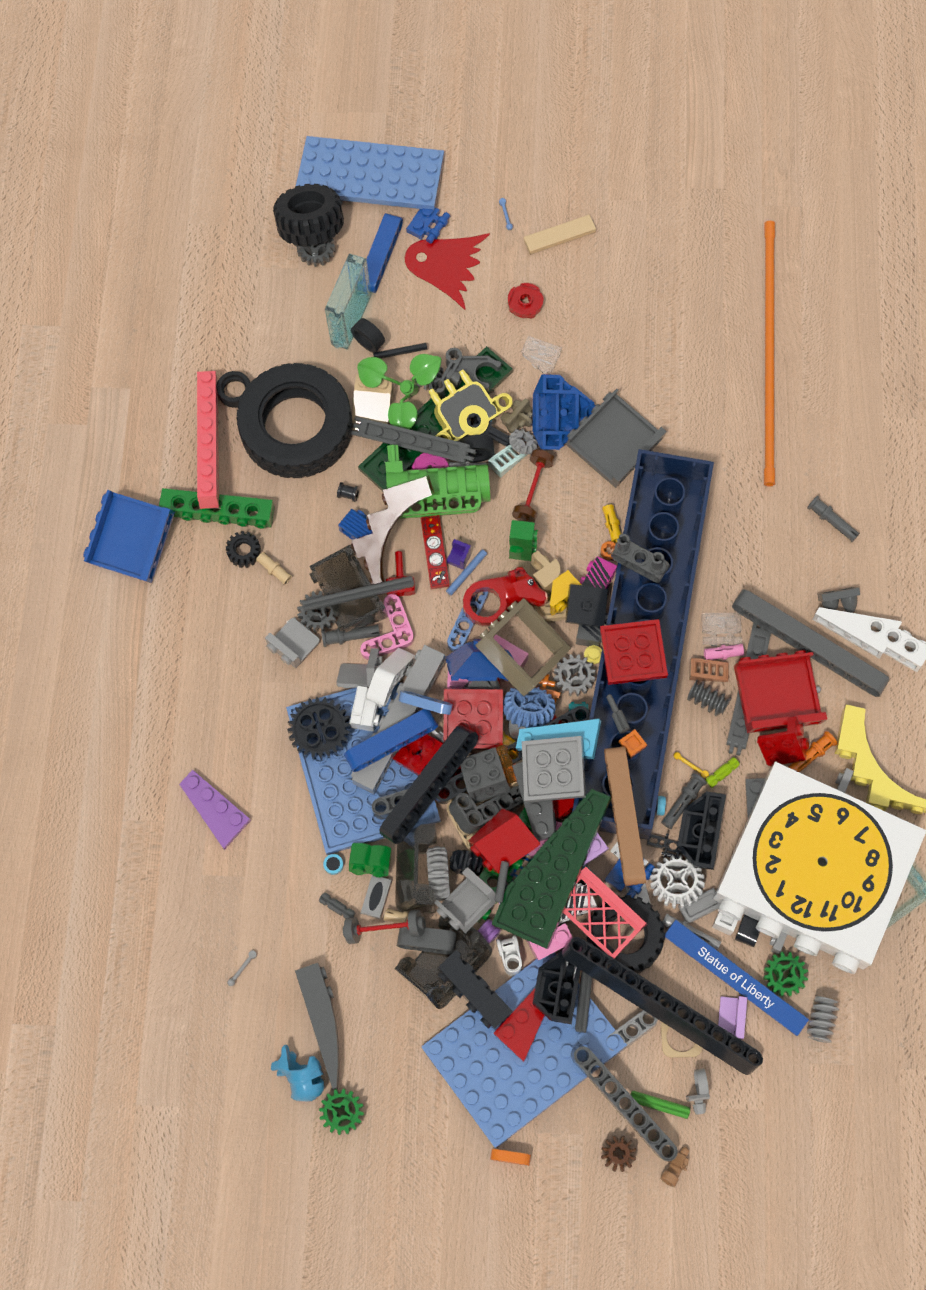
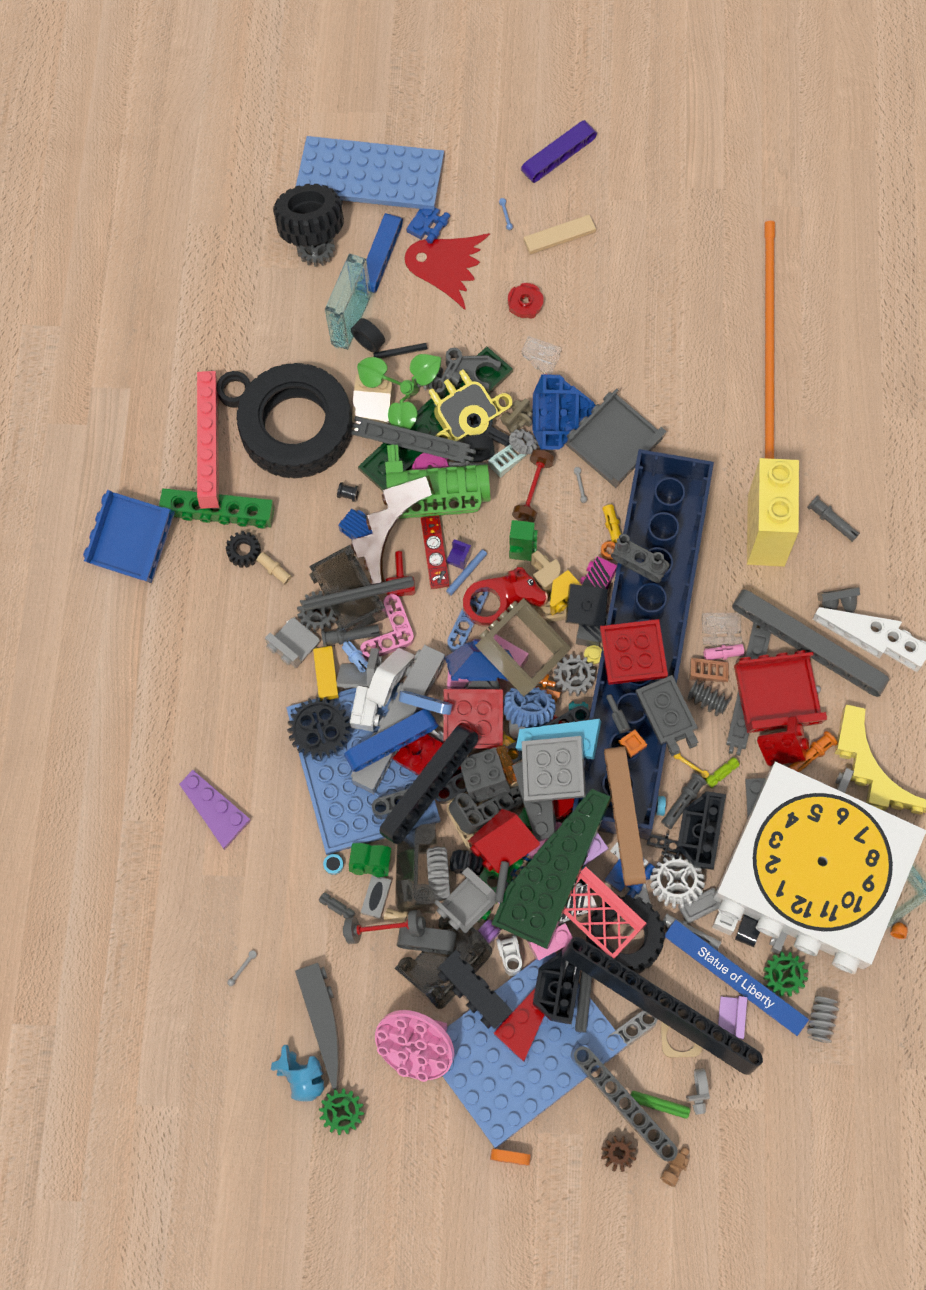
(325, 673): none -> yellow tile
(354, 655): none -> light blue axle
(414, 1045): none -> bright pink bracket
(558, 151): none -> dark purple beam
(577, 471): none -> light grey hinge
(668, 713): none -> dark grey tile
(773, 512): none -> light yellow brick
(899, 930): none -> orange hinge

